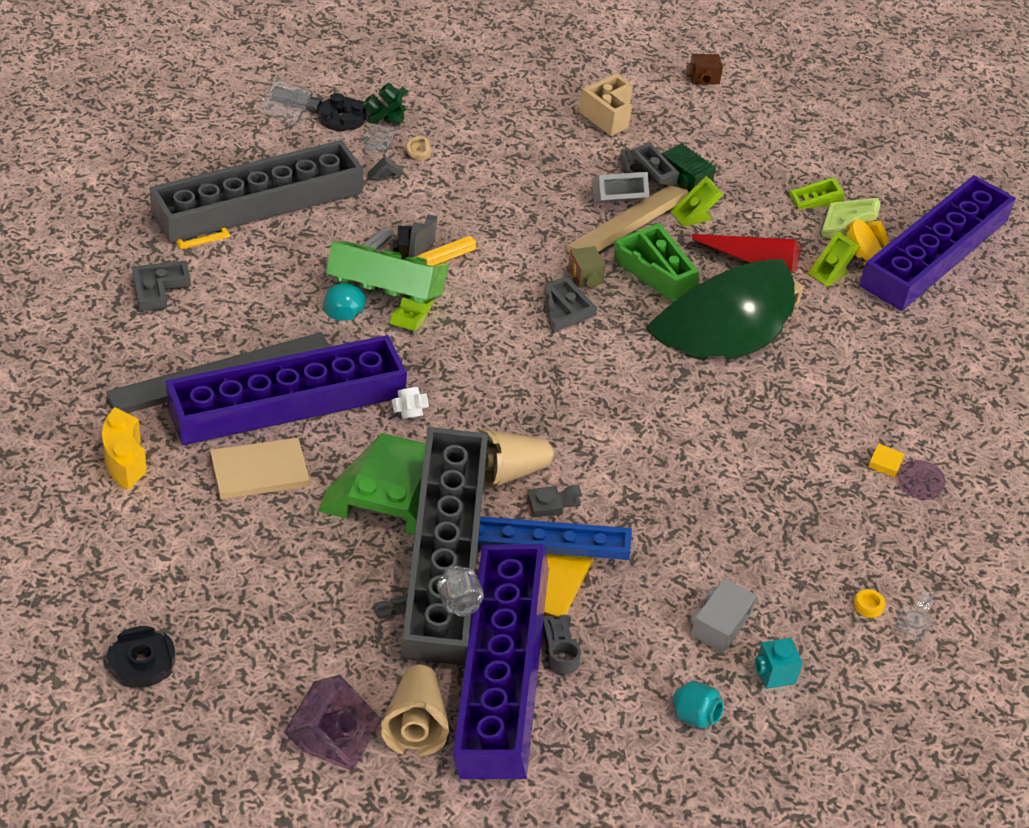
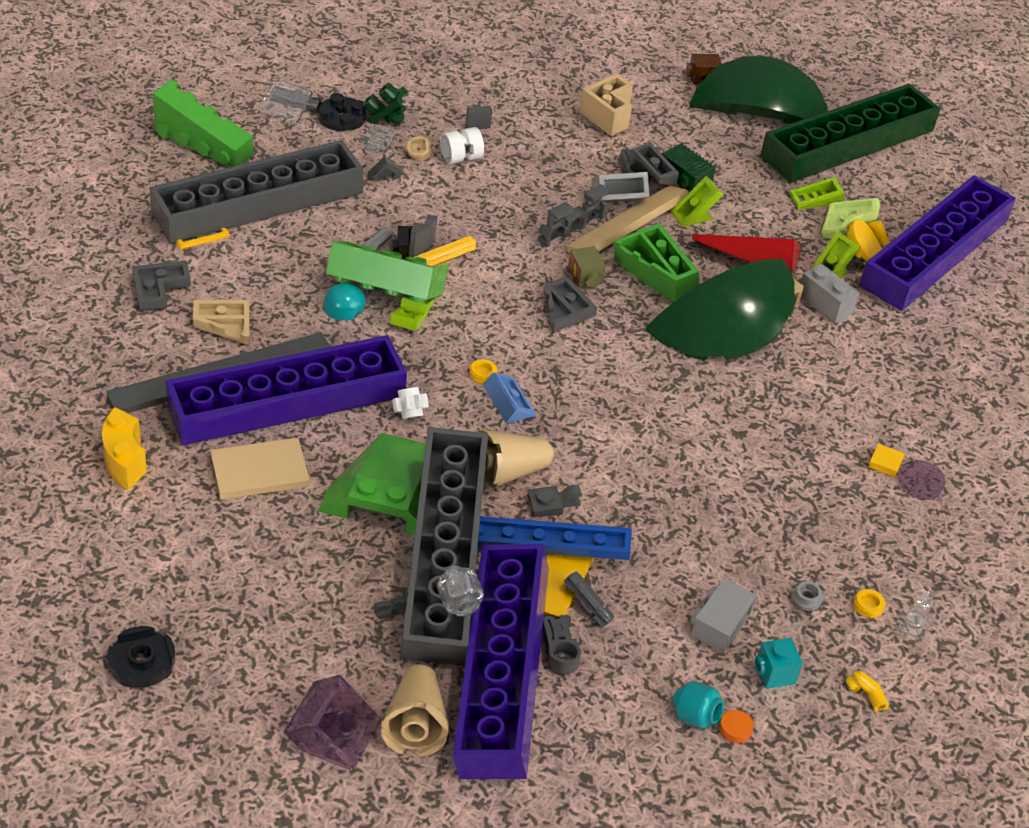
(199, 127): none -> bright green wedge
(223, 318): none -> tan wing
(462, 145): none -> white wheel
(479, 117): none -> dark grey tile
(481, 370): none -> yellow tile
(508, 398): none -> medium blue slope
(566, 219): none -> dark grey piece
(589, 599): none -> dark grey axle
(736, 726): none -> orange tile
(760, 88): none -> dark green brick
(807, 589): none -> light grey plate
(828, 293): none -> light grey brick
(849, 132): none -> dark green brick
(870, 686): none -> yellow arm

